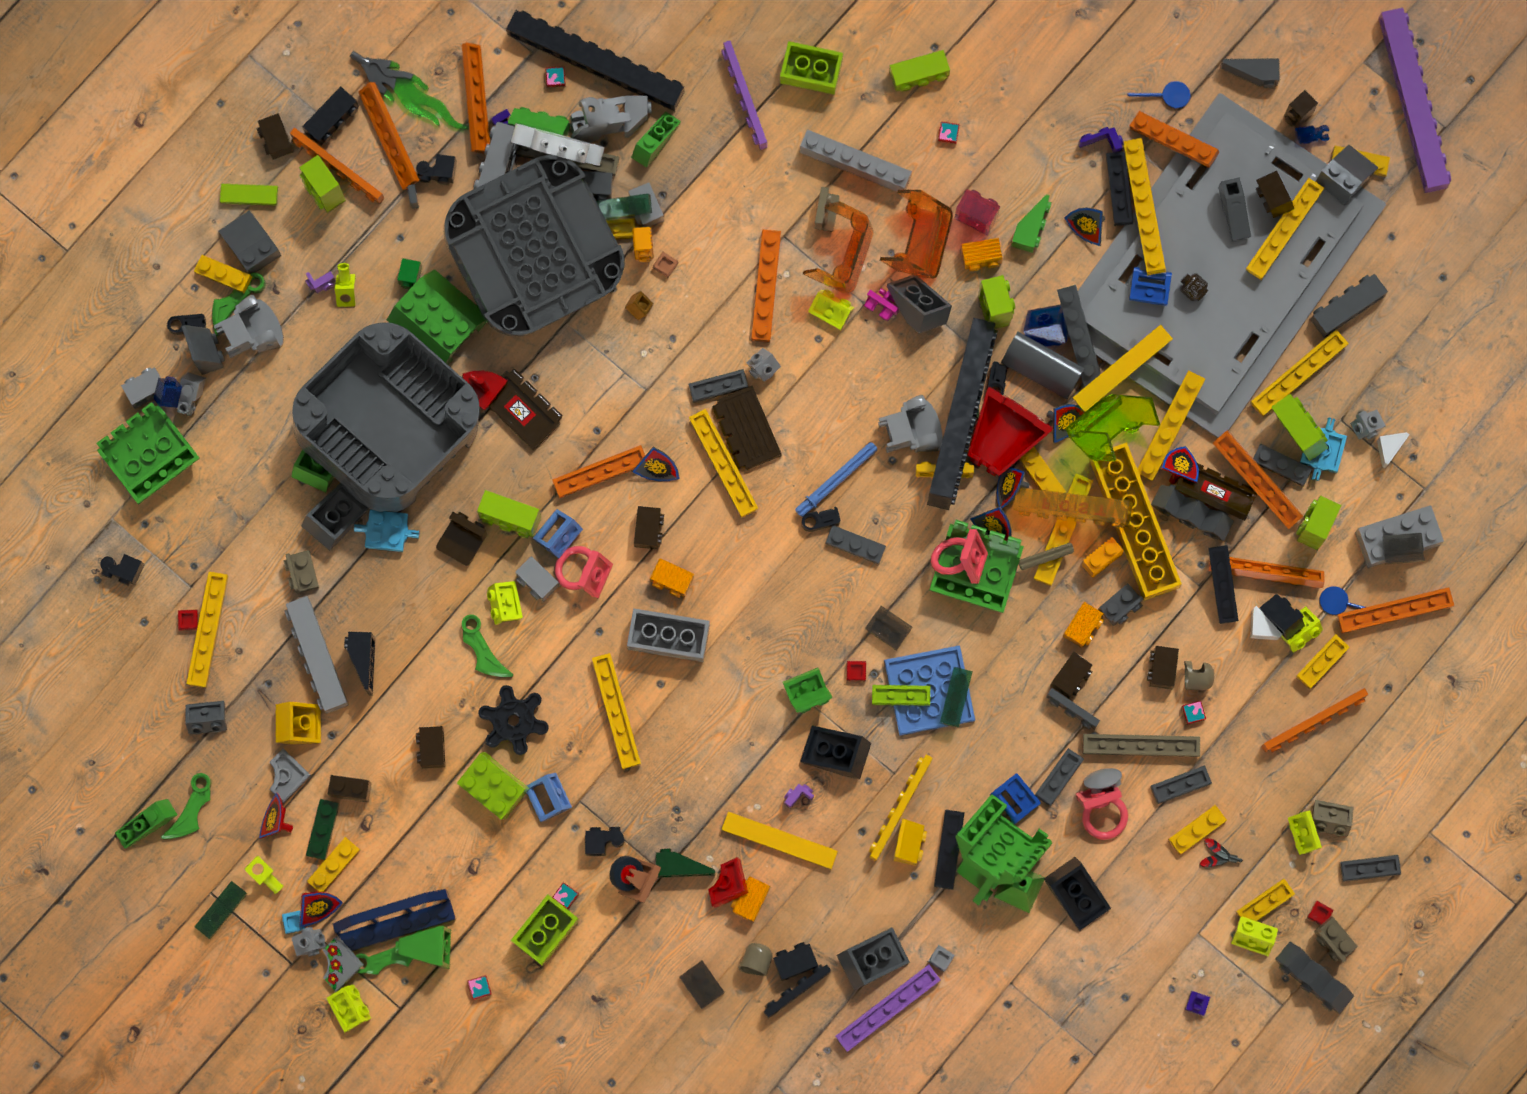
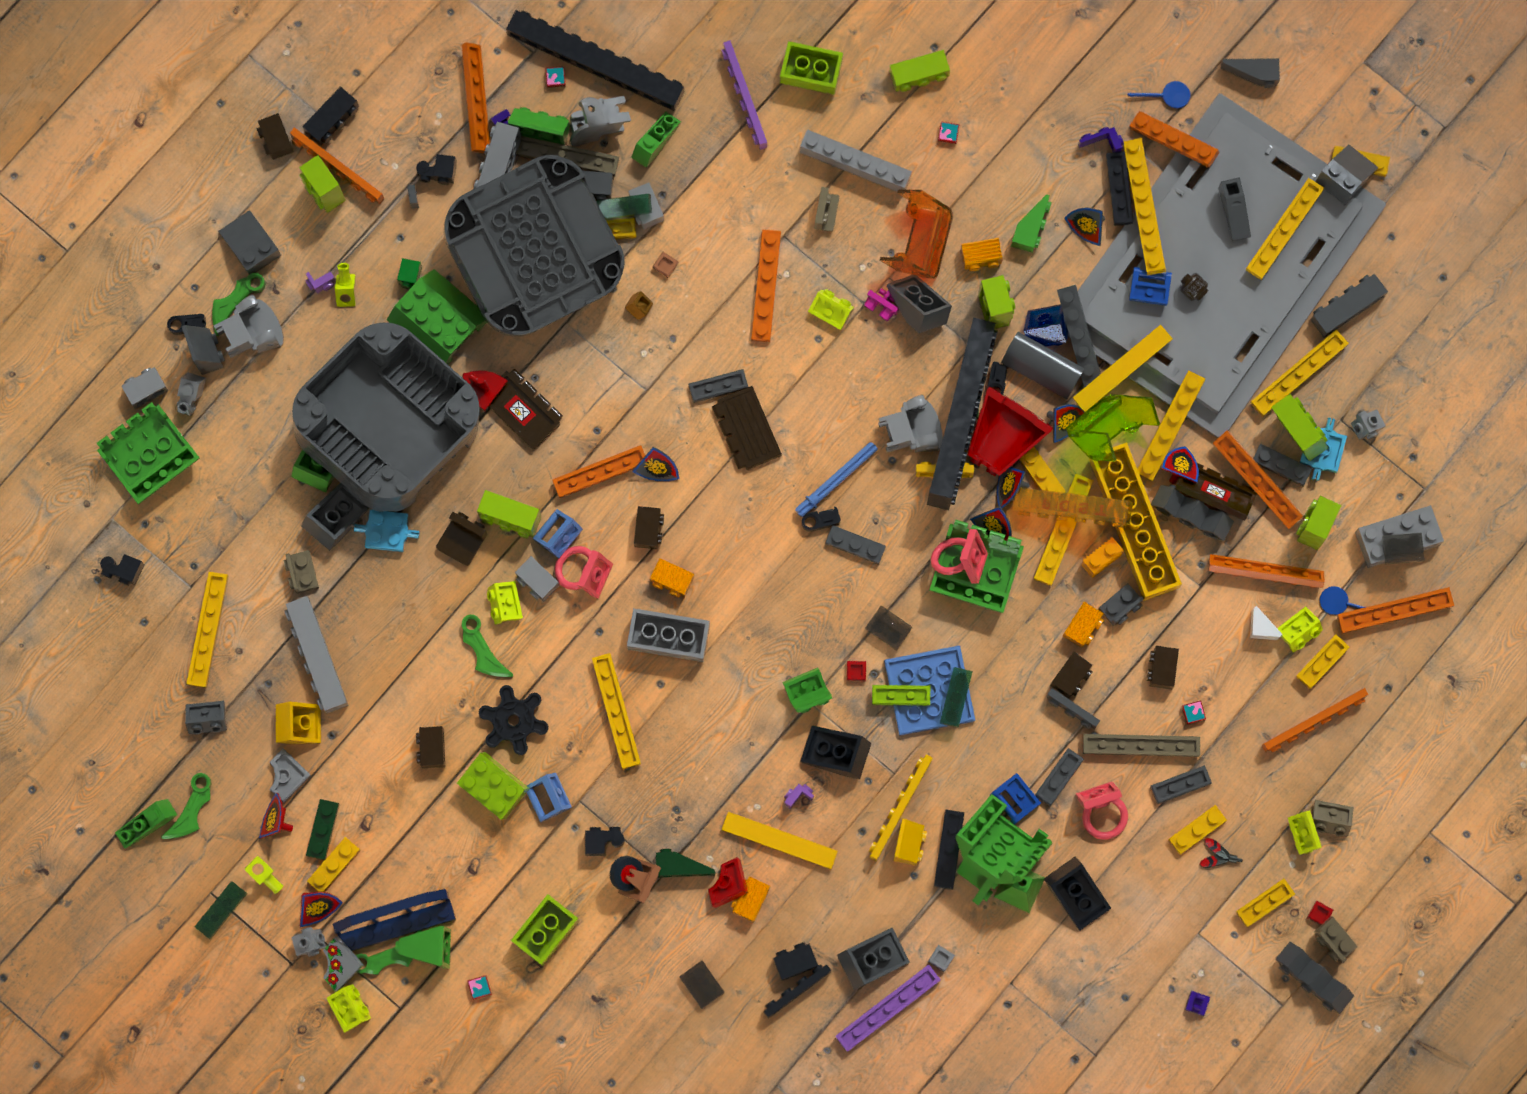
(167, 392): clear blue brick -> none
(187, 619): red tile -> none
(223, 274): yellow plate -> none
(249, 194): lime tile -> none
(292, 922): medium azure tile -> none
(349, 788): dark brown brick -> none
(362, 653): black slope -> none
(388, 135): orange plate -> none
(401, 83): clear neon green piece -> none
(557, 145): white piece -> none
(565, 895): tile -> none
(638, 110): light grey slope -> none
(643, 244): light orange brick -> none
(723, 463): yellow plate -> none
(756, 959): dark tan helmet -> none
(763, 365): light grey brick -> none
(847, 274): clear orange windscreen -> none
(977, 211): clear pink brick -> none
(1046, 556): dark tan axle -> none
(1103, 779): light grey dish -> none
(1198, 679): dark tan helmet -> none
(1223, 584): black plate -> none
(1254, 936): neon yellow bracket -> none
(1275, 194): dark brown brick -> none
(1283, 616): black brick -> none
(1300, 109): dark brown brick -> none
(1309, 134): clear blue plate -> none
(1370, 868): dark grey tile -> none
(1389, 446): white slope -> none
(1414, 100): medium lavender brick -> none

